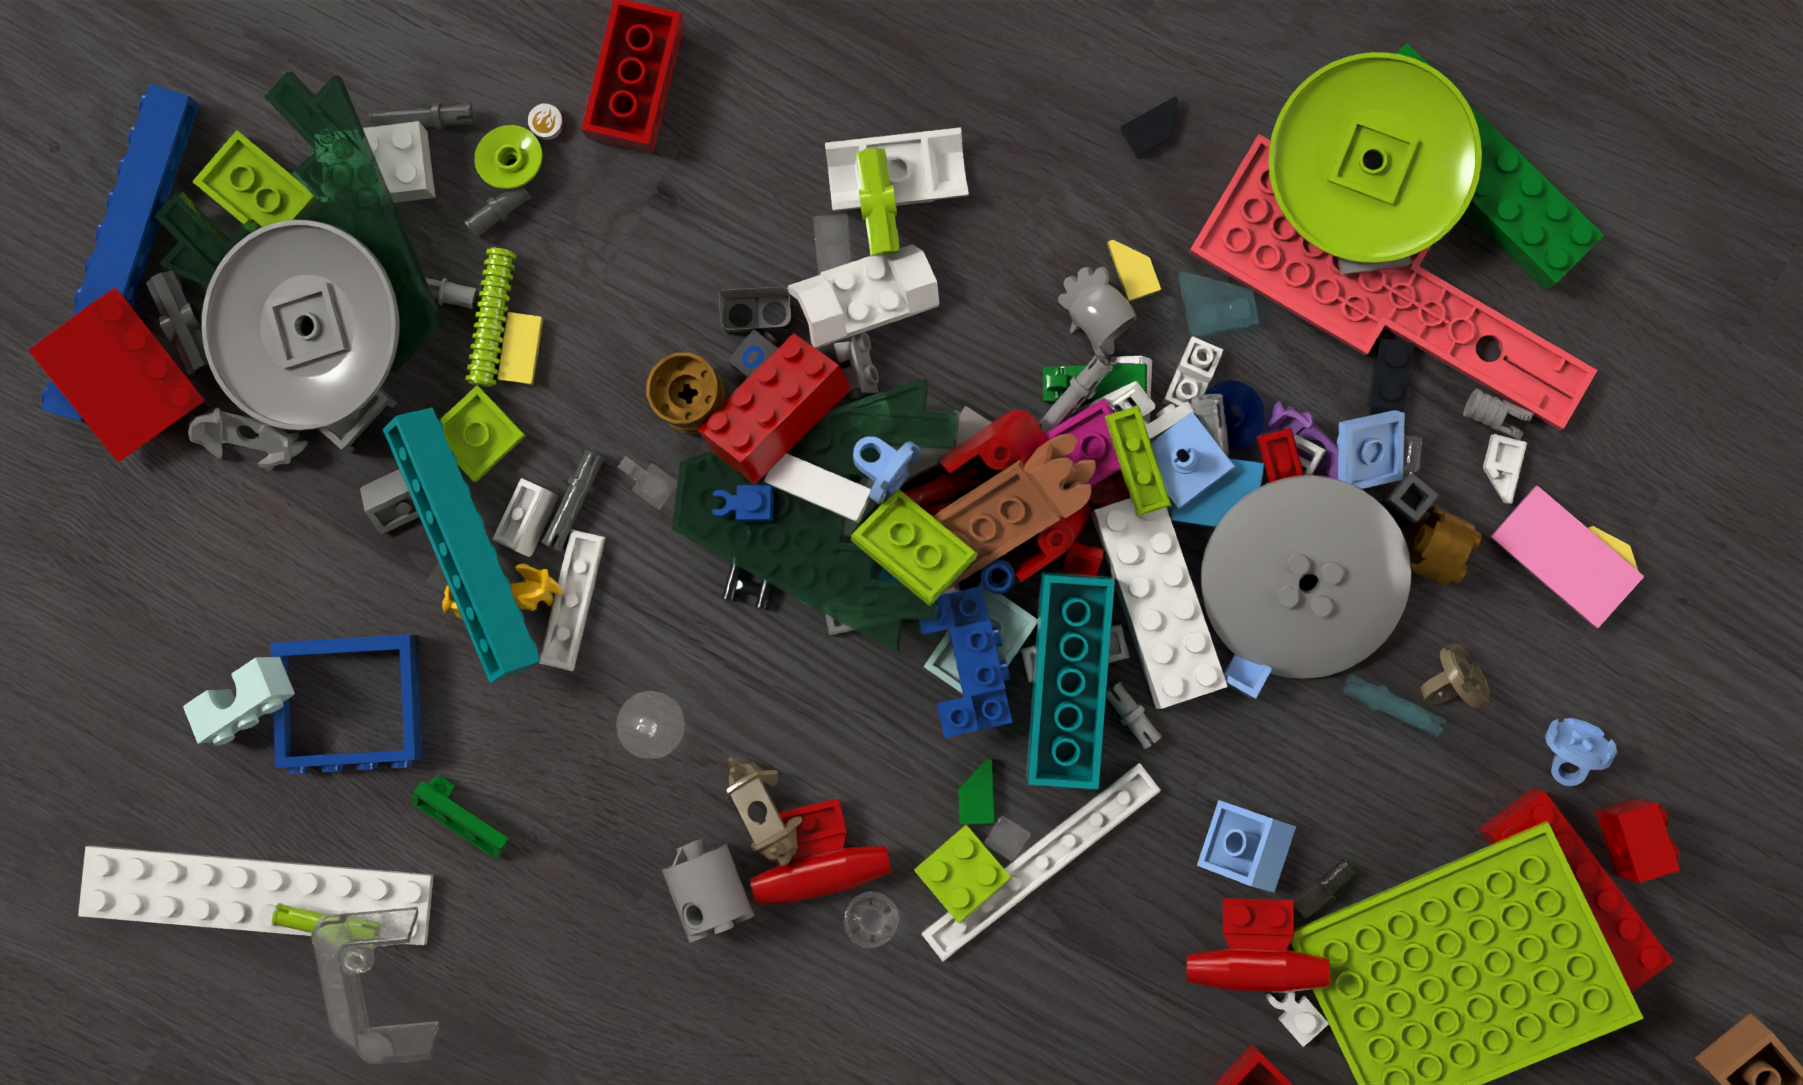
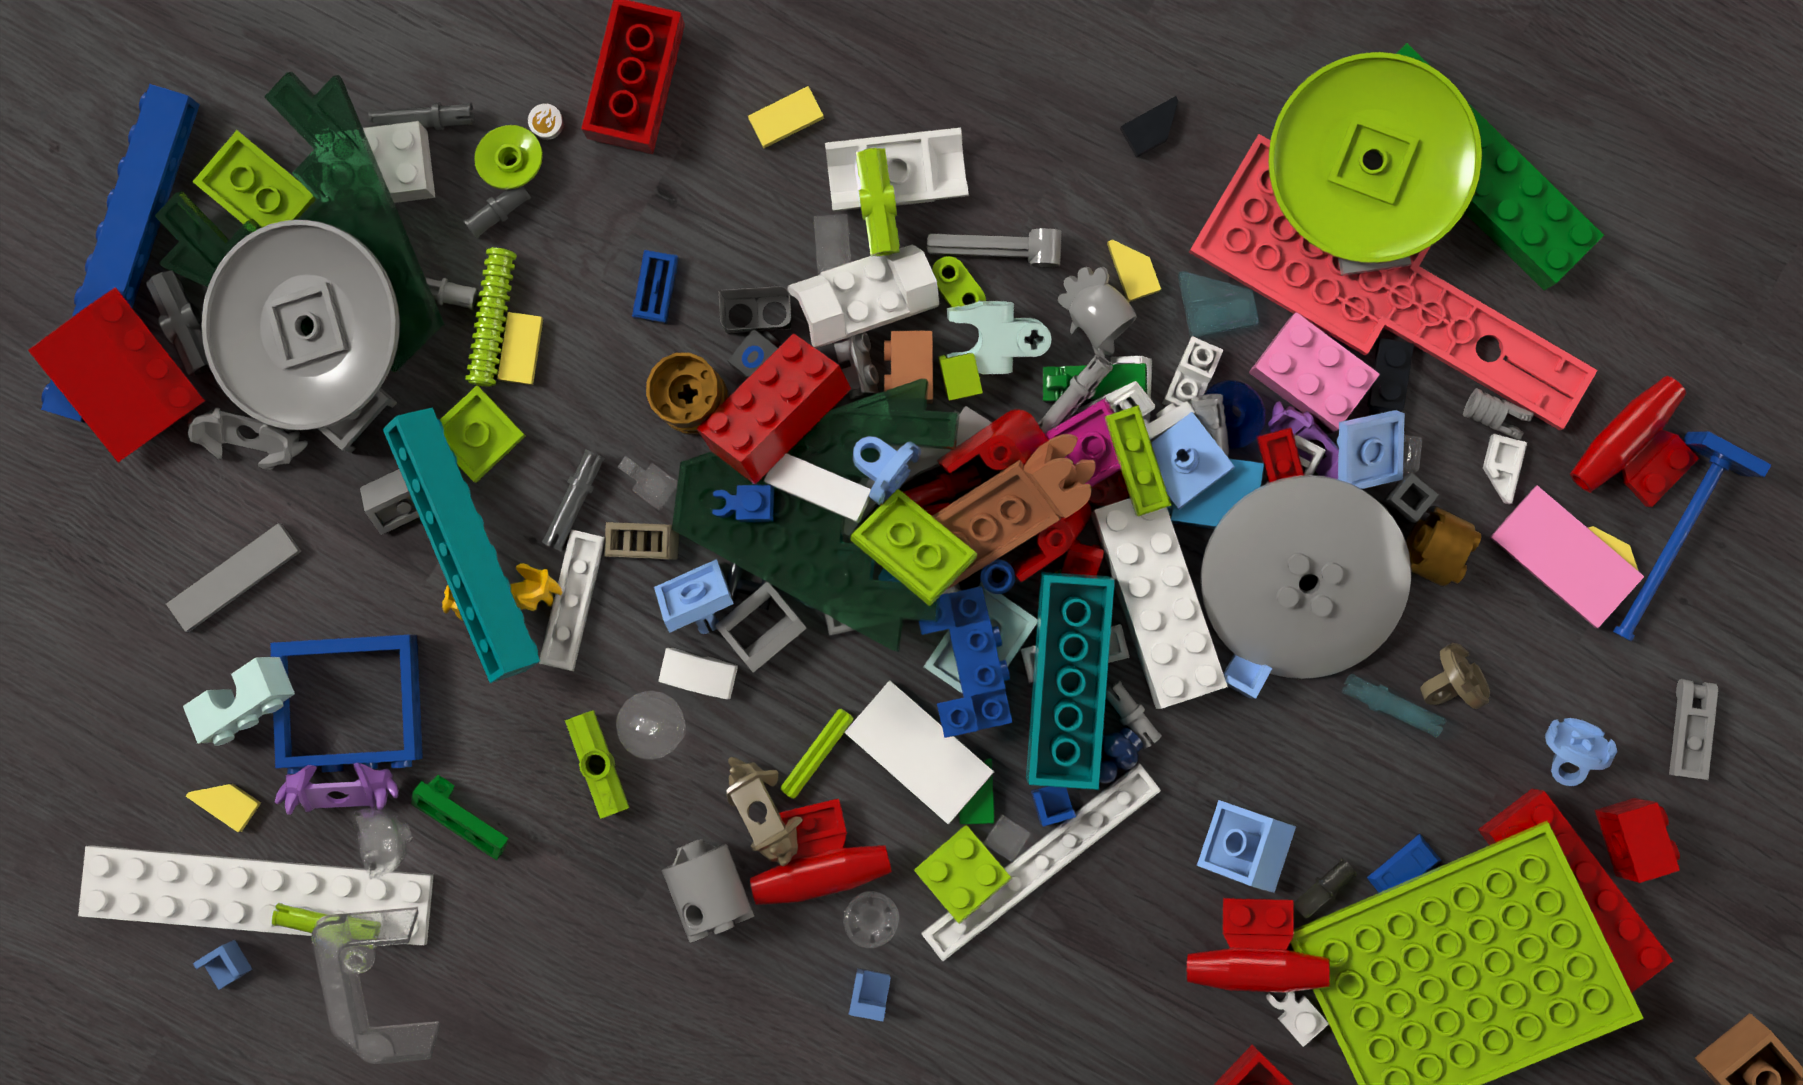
(224, 964): none -> medium blue panel
(227, 804): none -> light yellow tile
(233, 577): none -> light grey tile
(368, 790): none -> medium lavender piece
(380, 840): none -> clear cylinder
(525, 517): white slope -> none
(604, 787): none -> lime piece
(650, 315): none -> blue tile
(670, 541): none -> dark tan slope
(694, 597): none -> light blue tile
(698, 673): none -> white slope
(773, 639): none -> light grey tile
(785, 117): none -> light yellow tile
(816, 753): none -> lime axle
(869, 995): none -> medium blue panel
(910, 359): none -> nougat brick
(917, 754): none -> white tile
(959, 286): none -> lime plate
(960, 376): none -> lime panel
(1000, 335): none -> light aqua piece
(1040, 248): none -> light grey axle
(1052, 804): none -> blue panel
(1121, 753): none -> dark blue animal
(1314, 373): none -> bright pink brick
(1404, 865): none -> blue tile
(1639, 447): none -> red plate
(1693, 730): none -> light grey plate
(1722, 457): none -> blue tile

